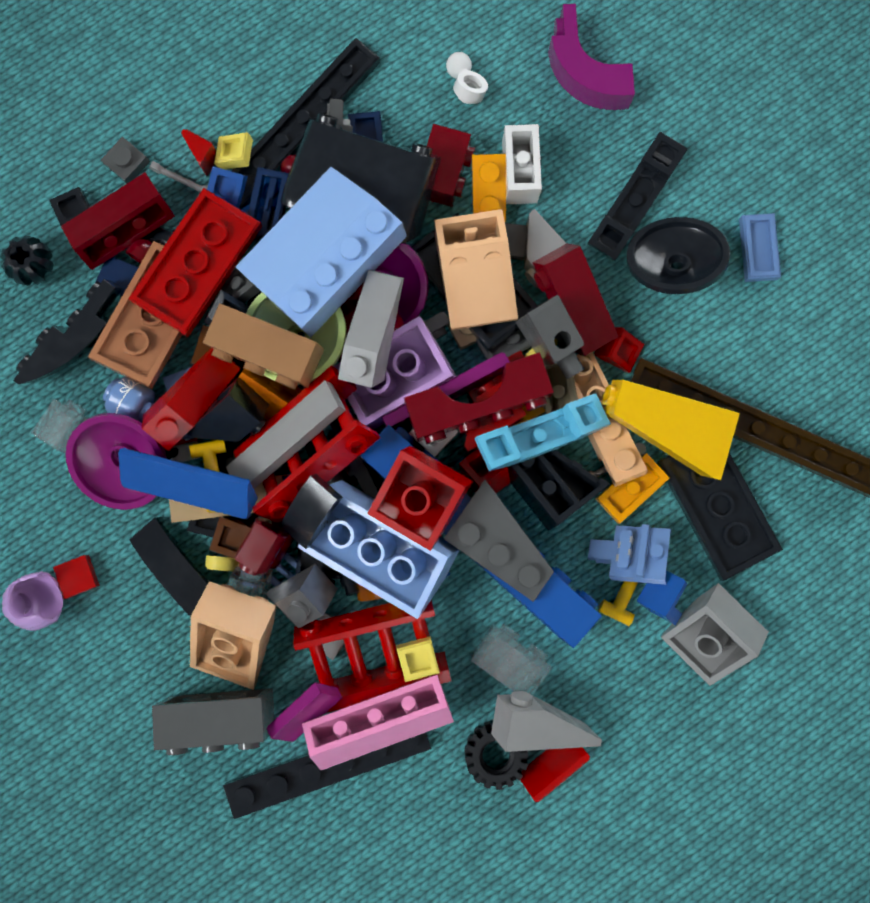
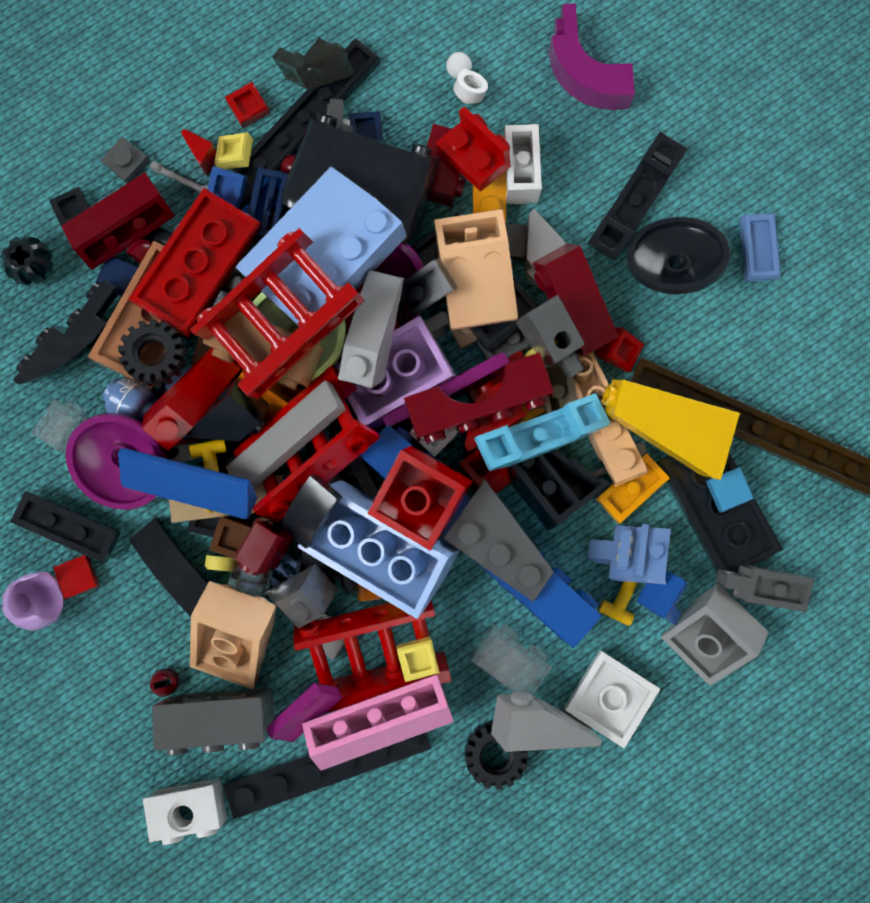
(65, 527): none -> black plate
(142, 336): none -> black tyre
(161, 675): none -> dark red hinge
(163, 814): none -> white brick
(247, 105): none -> red tile
(312, 325): none -> red fence
(319, 66): none -> clear smoke slope
(424, 290): none -> black plate
(475, 150): none -> red bracket
(551, 770): red slope -> none
(611, 699): none -> white plate
(730, 490): none -> dark azure tile
(768, 587): none -> dark grey hinge

